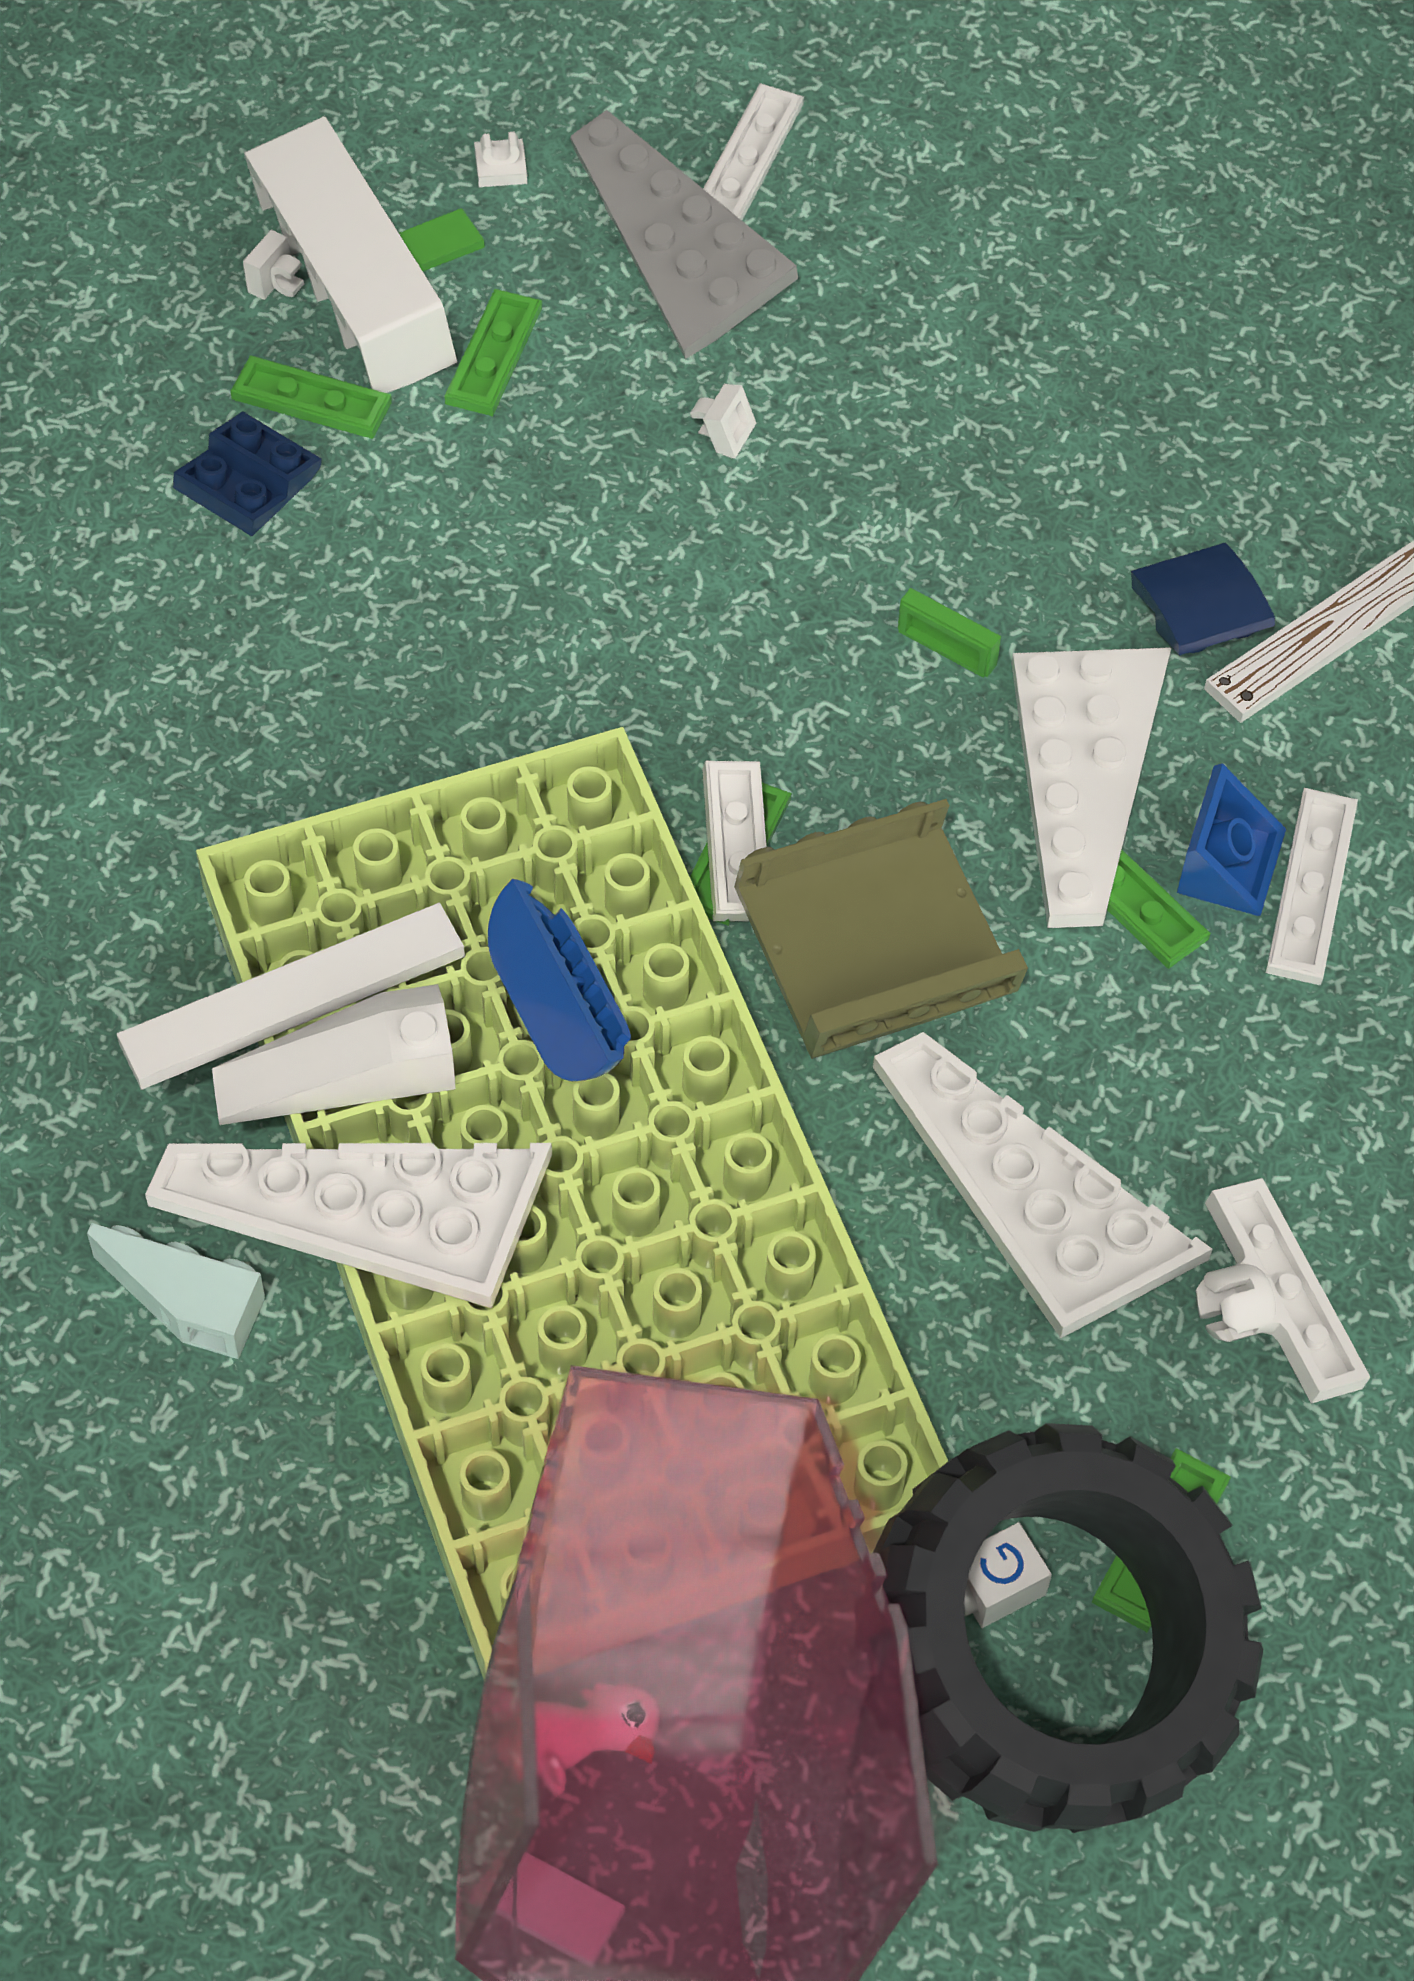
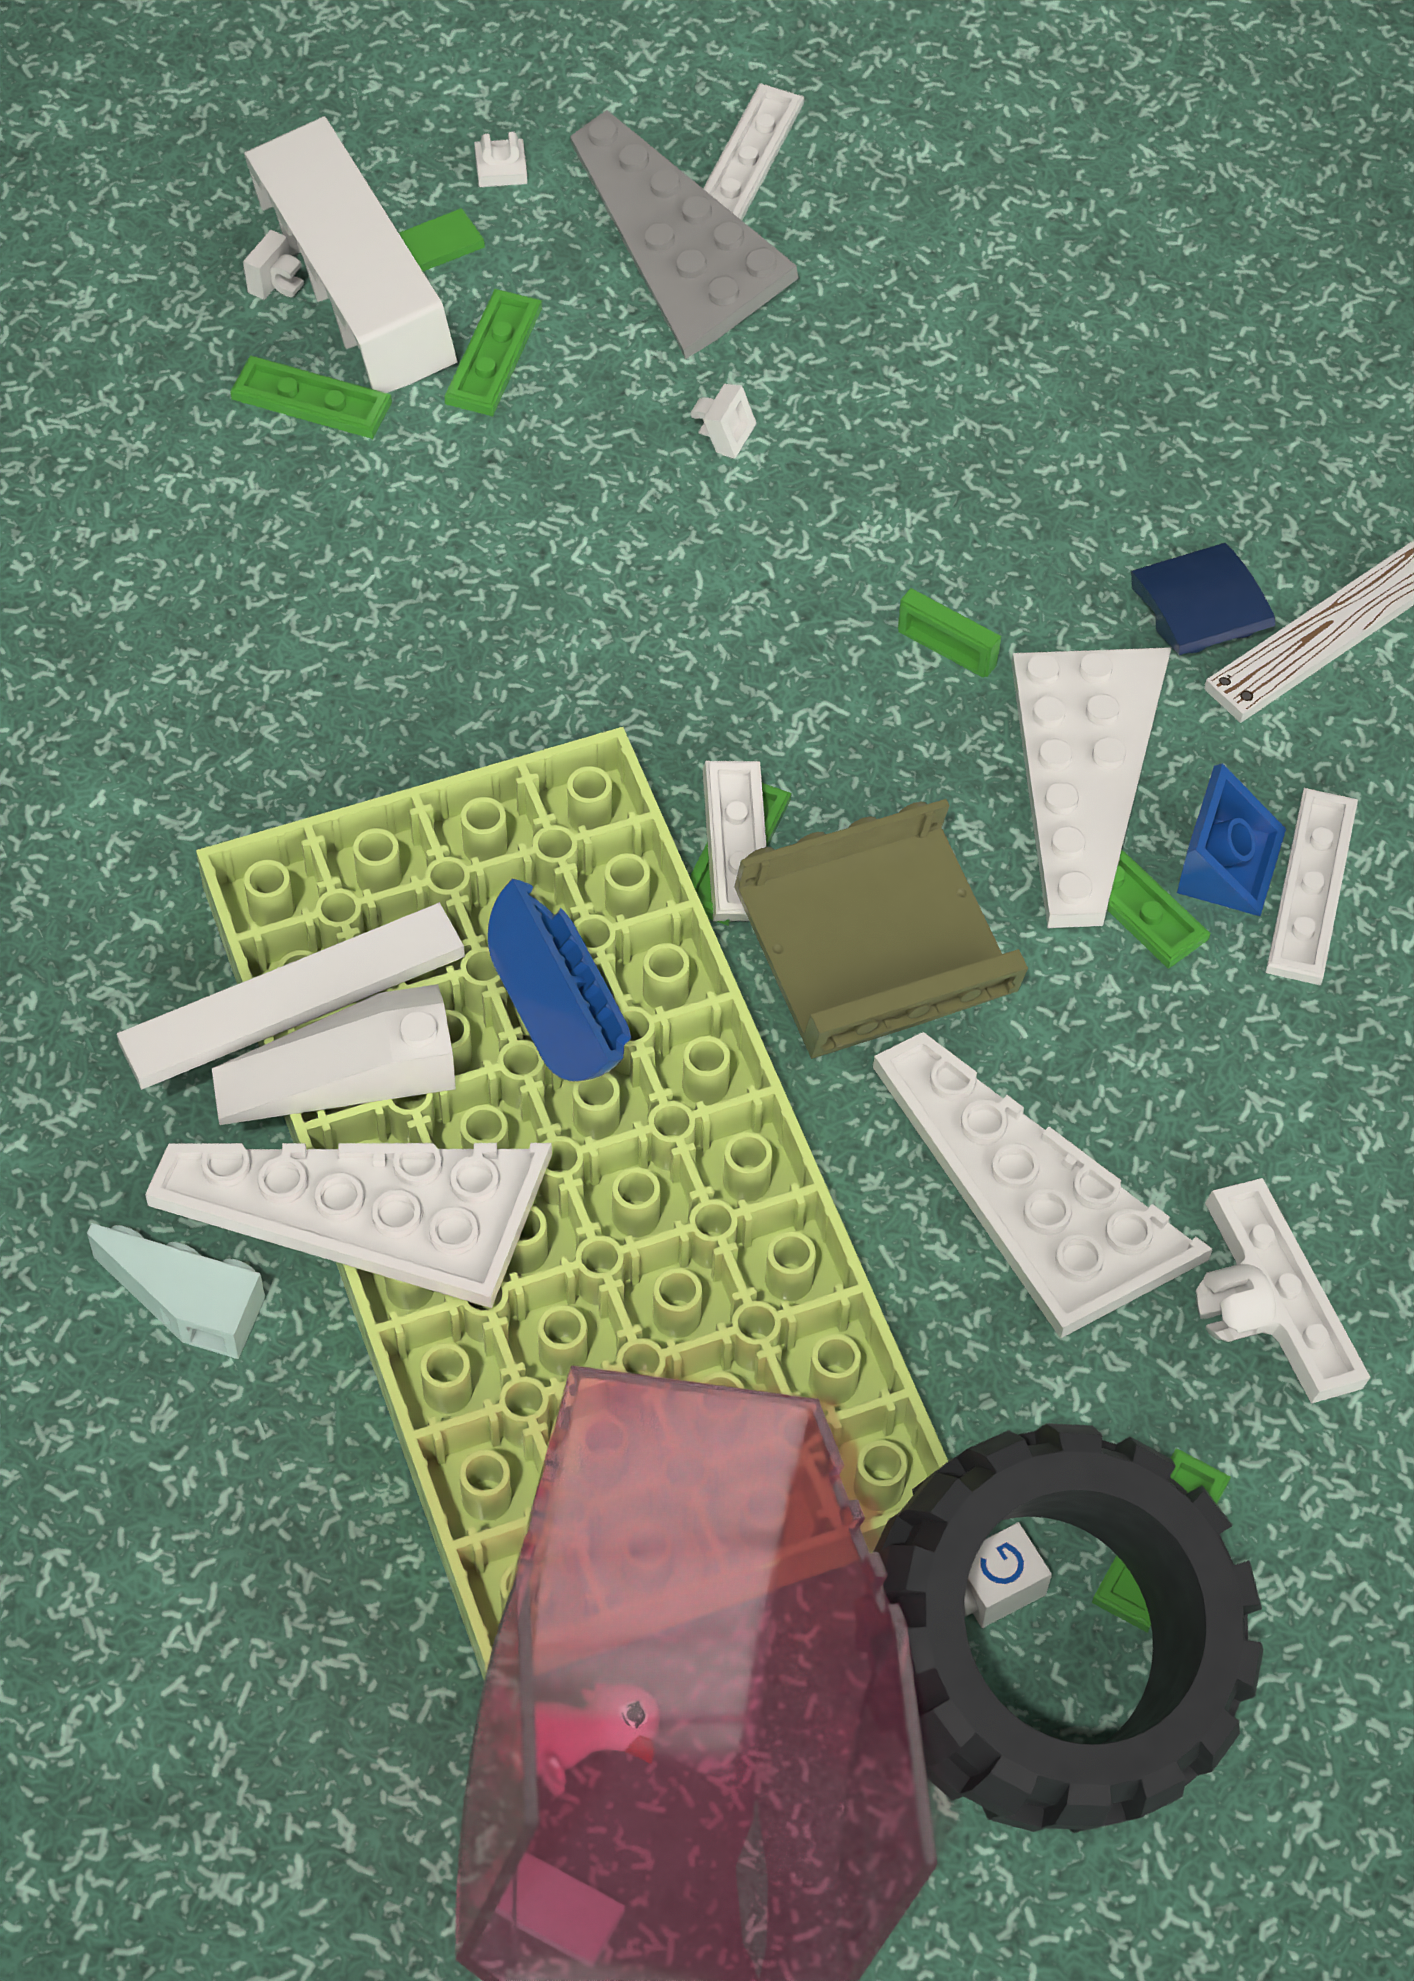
(246, 473): dark blue slope -> none

